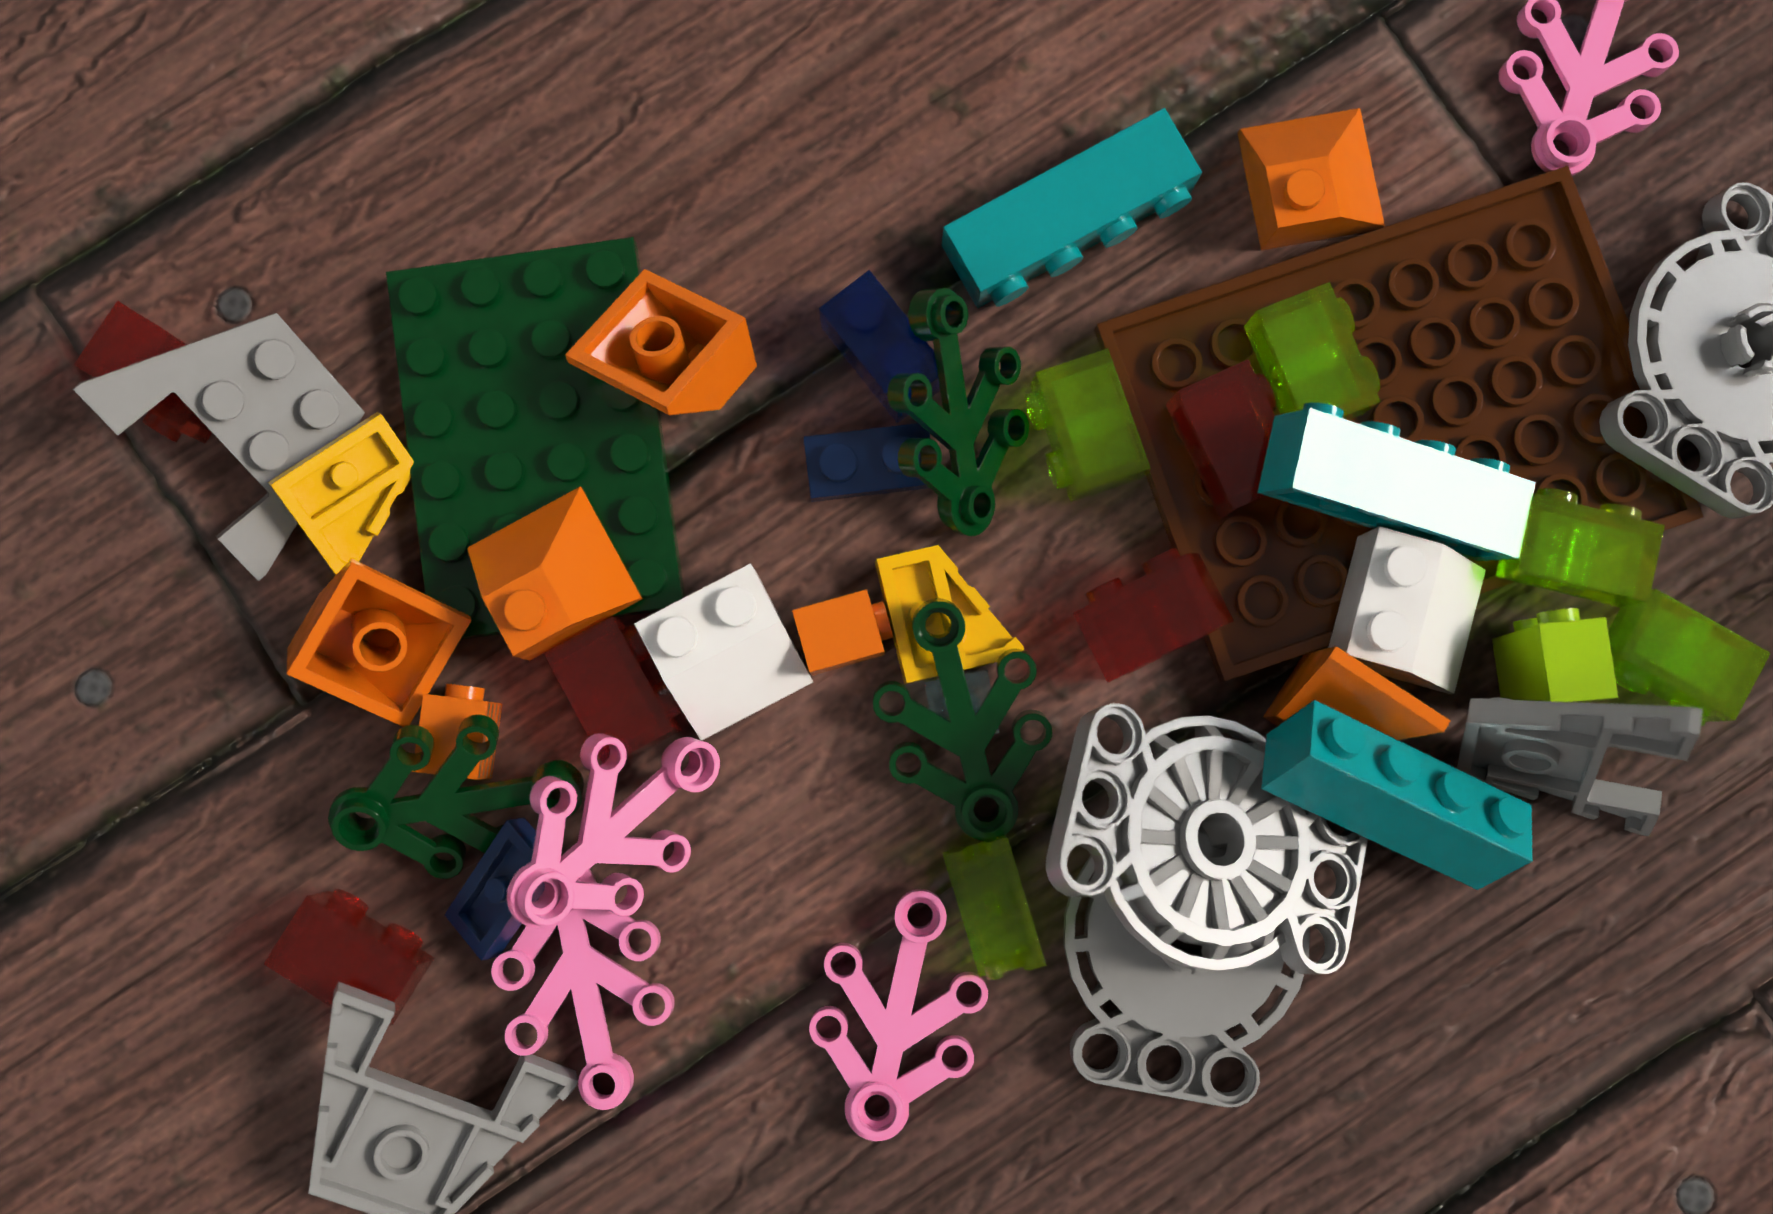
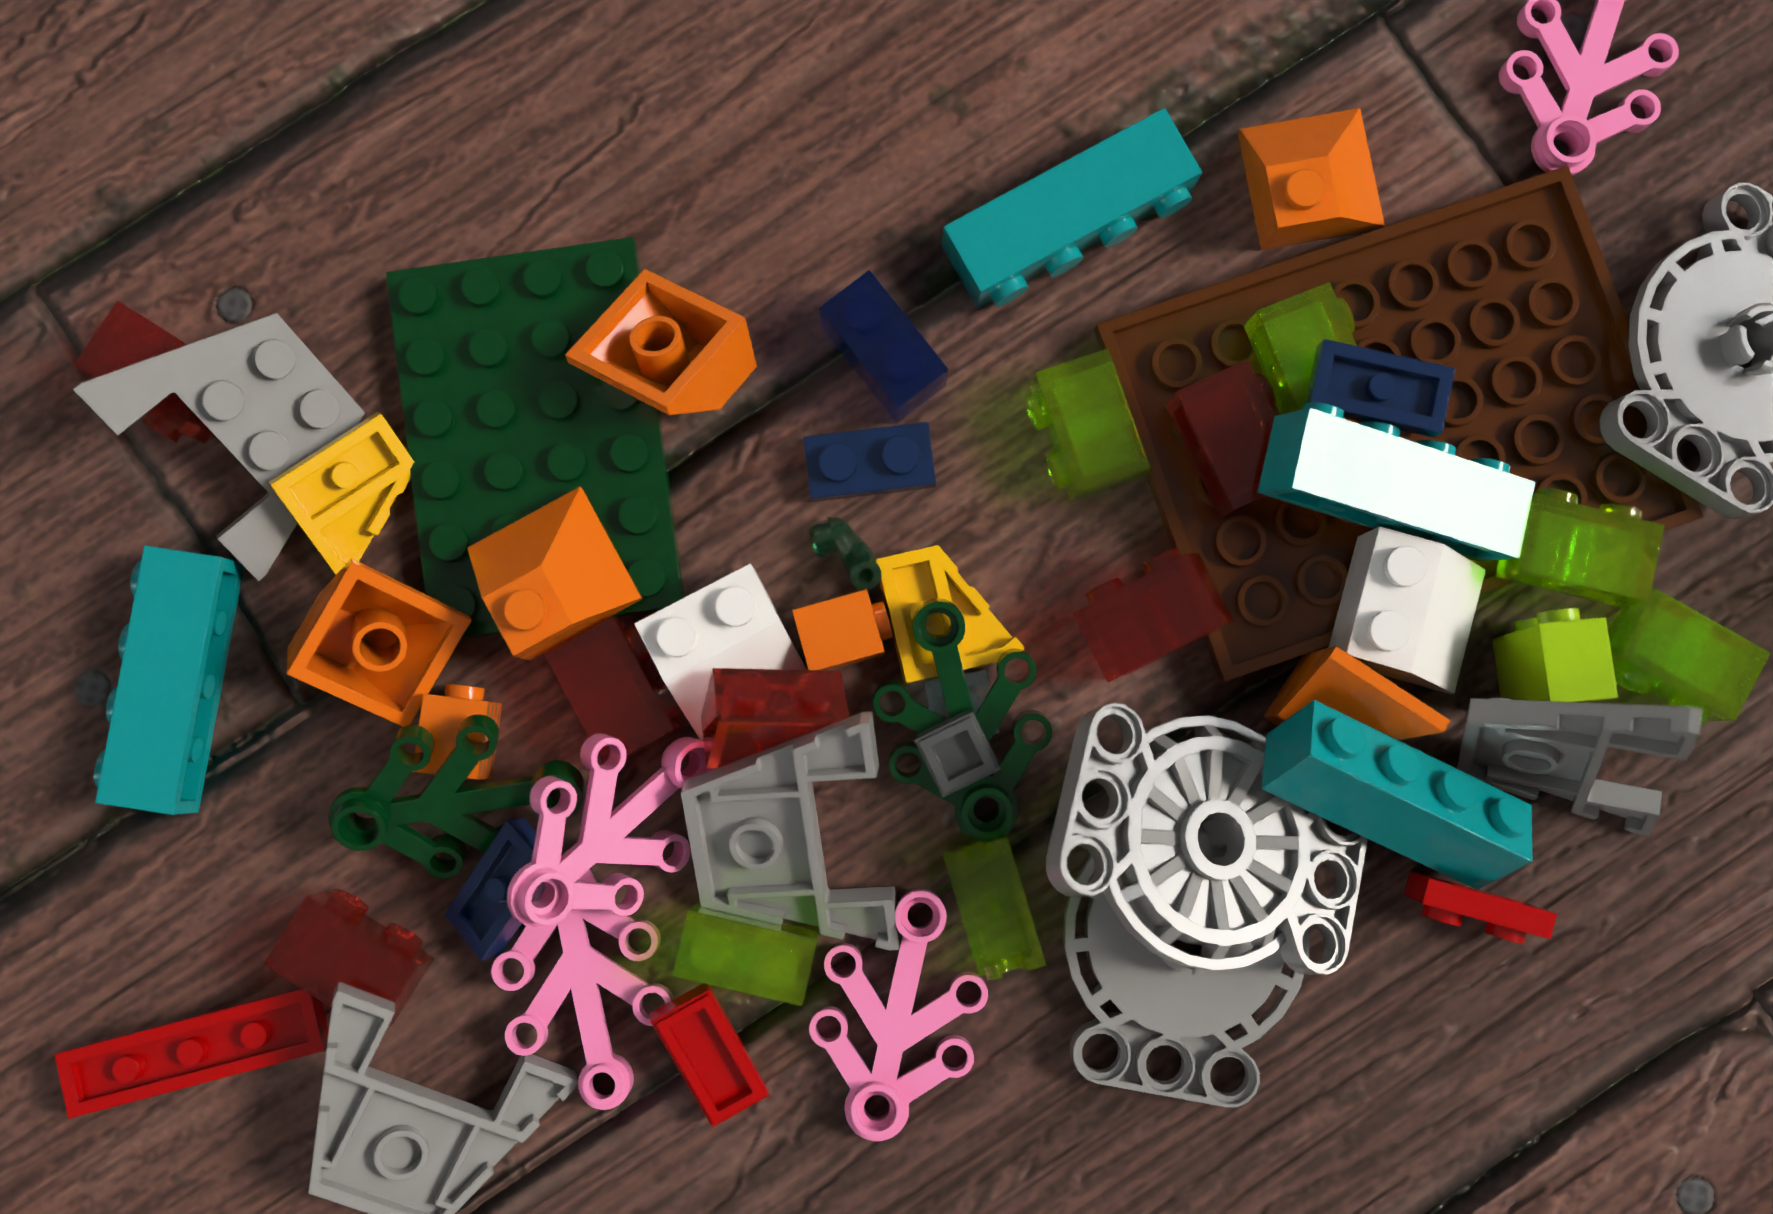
(168, 681): none -> teal brick
(191, 1051): none -> red plate
(709, 1054): none -> red tile
(746, 954): none -> clear neon green brick
(761, 838): none -> light grey wing
(766, 707): none -> clear red brick
(854, 553): none -> clear green arm
(956, 752): none -> dark grey tile
(966, 493): dark green plant -> none
(1381, 387): none -> dark blue plate
(1503, 916): none -> red plate

